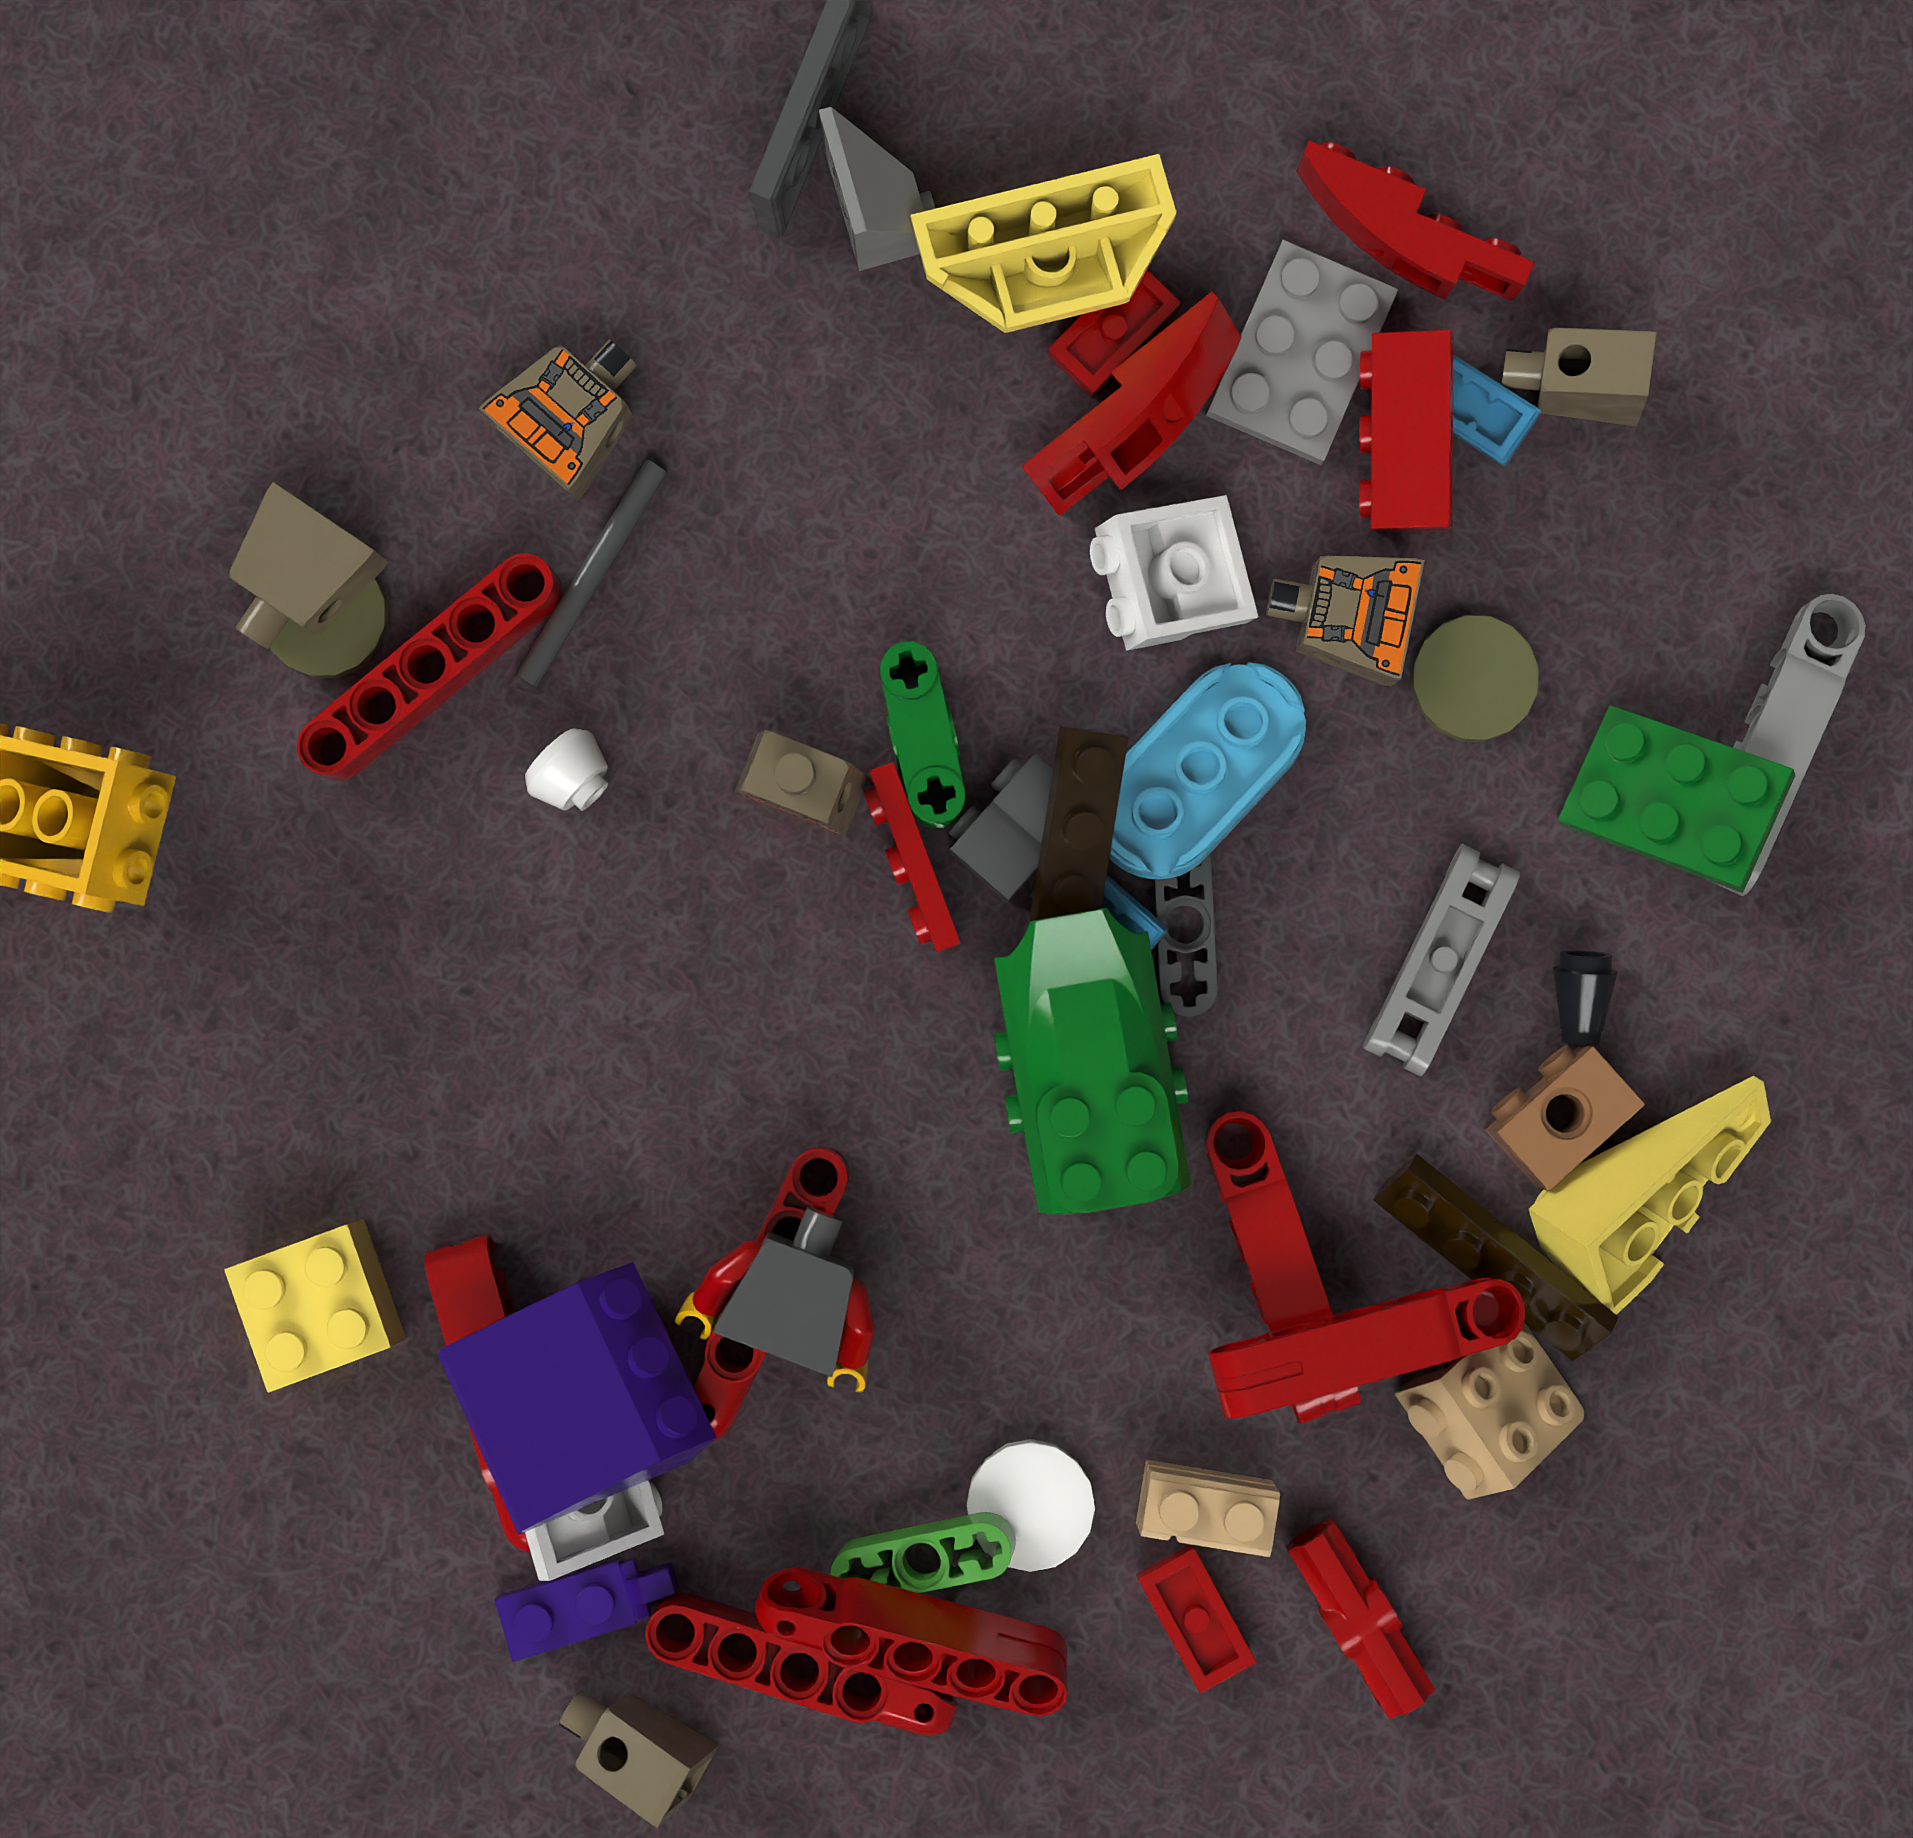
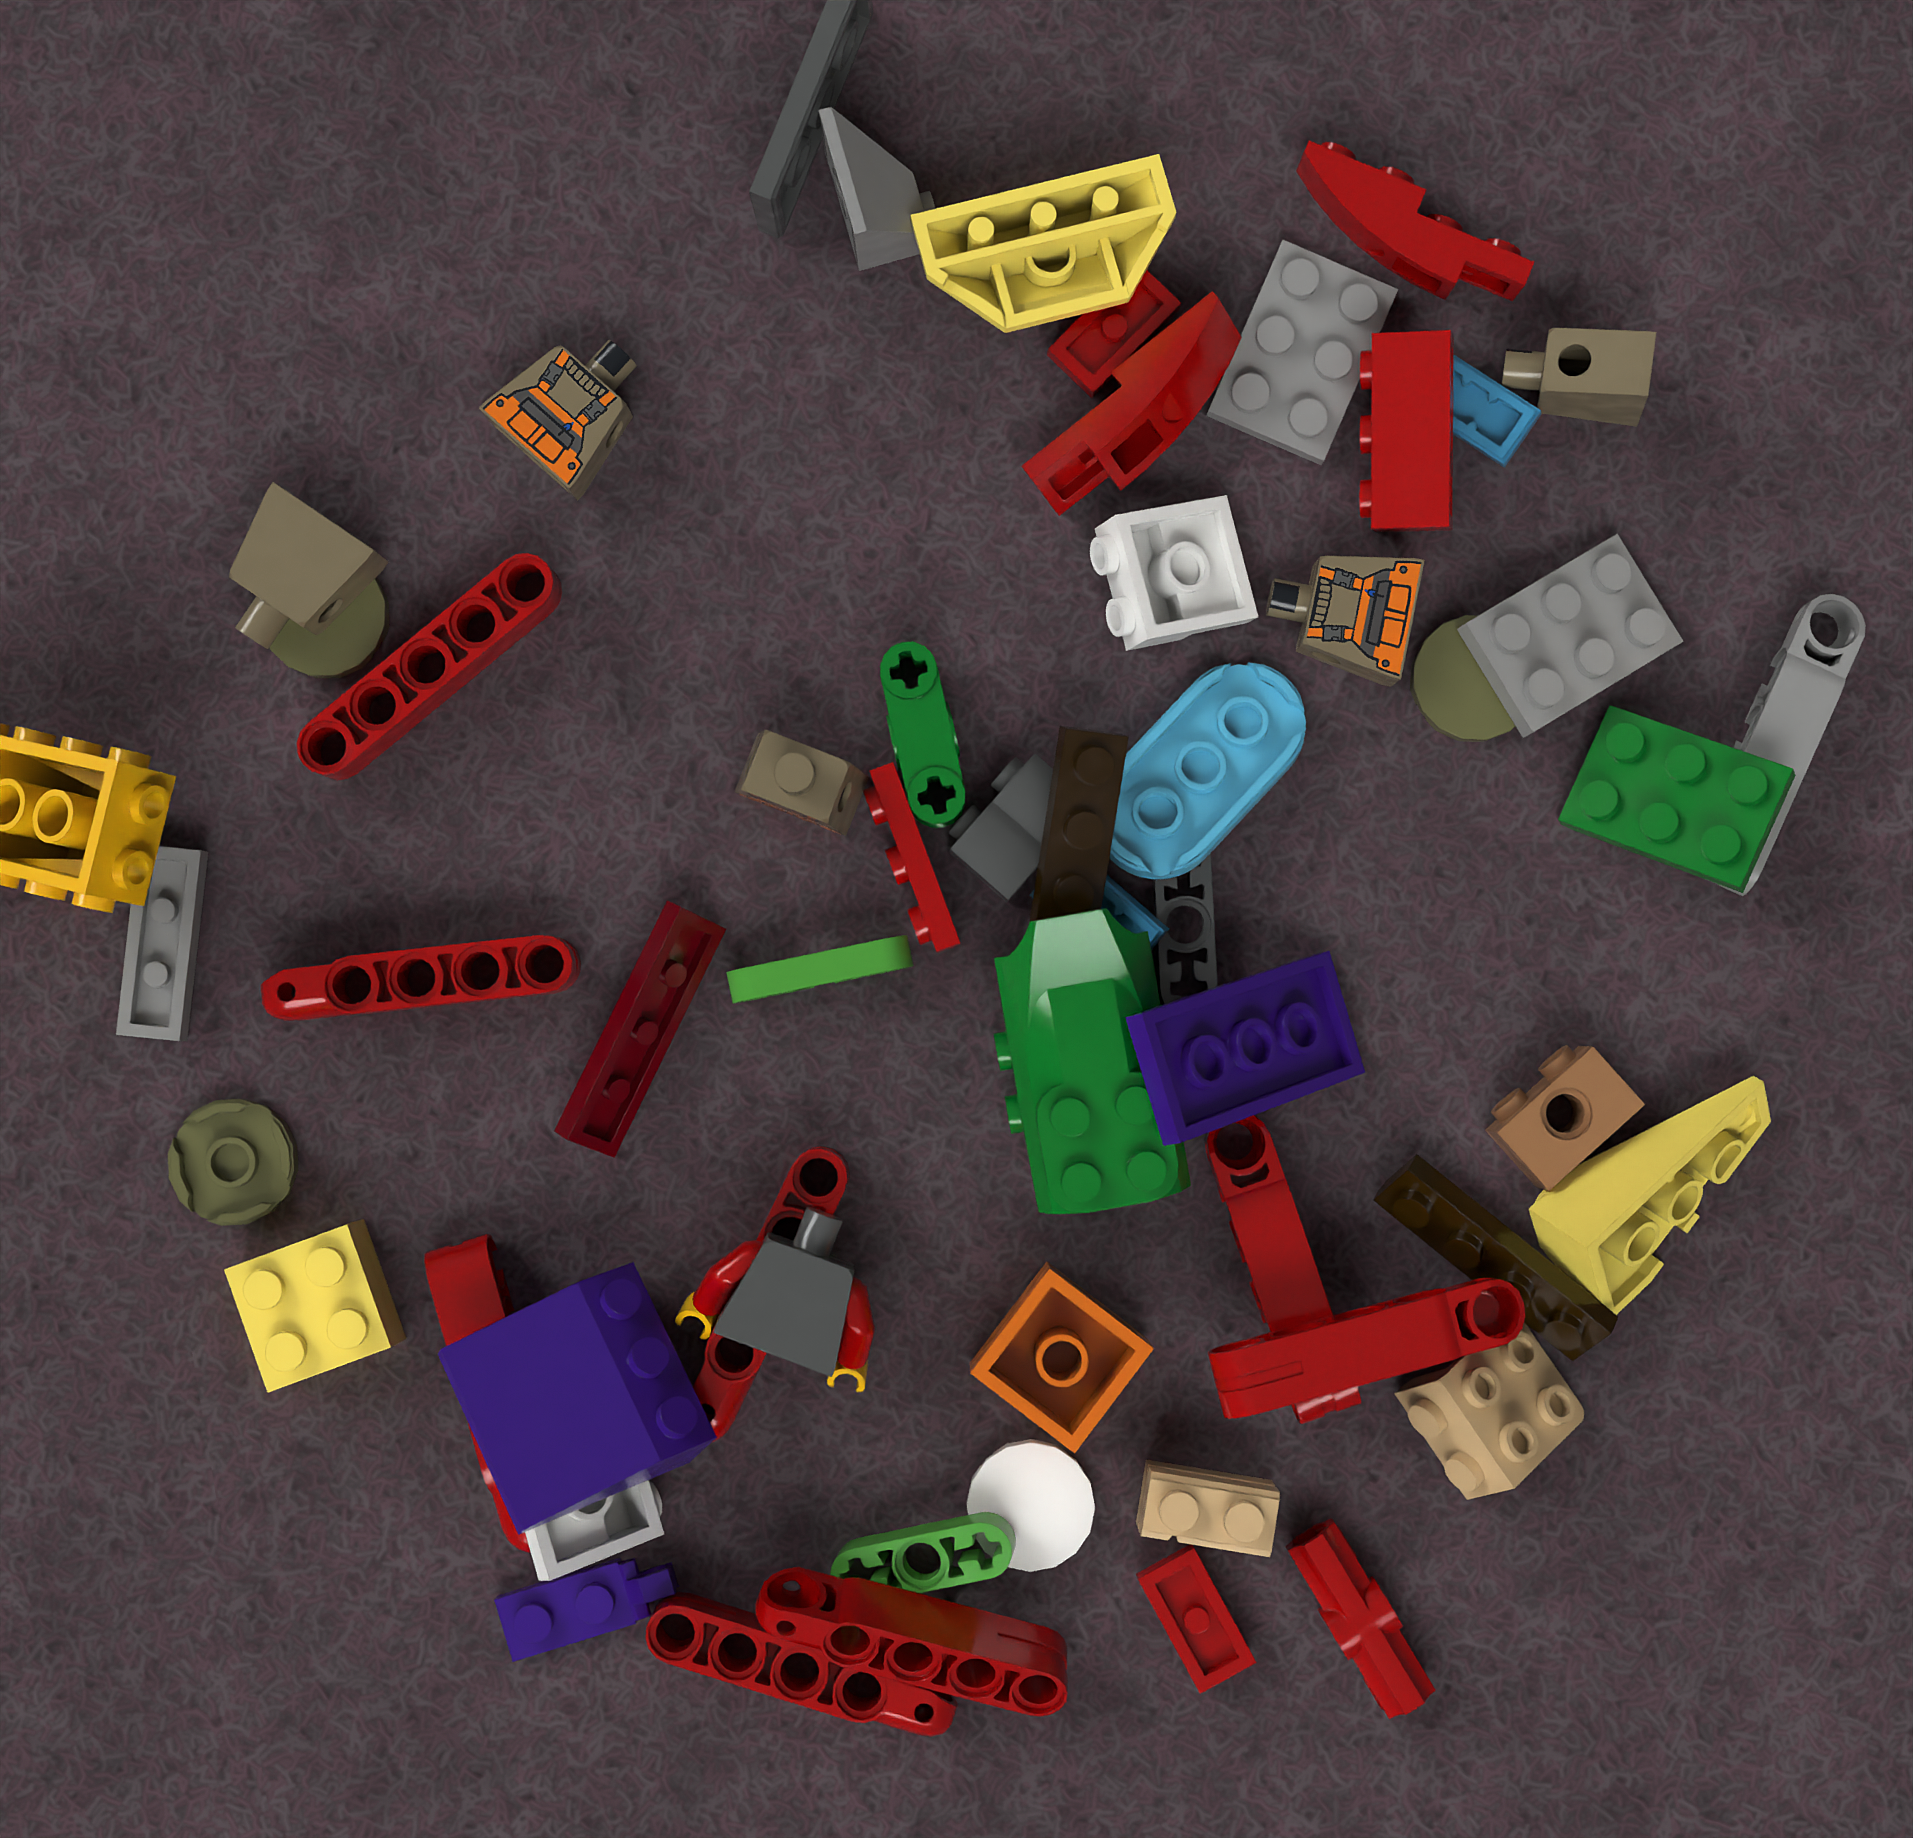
(163, 948): none -> light grey plate
(253, 1151): none -> olive tile
(323, 993): none -> red piece
(568, 771): white cone -> none
(591, 573): dark grey bar -> none
(638, 1754): dark tan torso -> none
(640, 1030): none -> dark red plate
(819, 969): none -> bright green beam
(1060, 1357): none -> orange brick
(1244, 1047): none -> dark purple plate
(1442, 960): light grey plate -> none
(1569, 635): none -> light grey plate
(1583, 994): black cone -> none

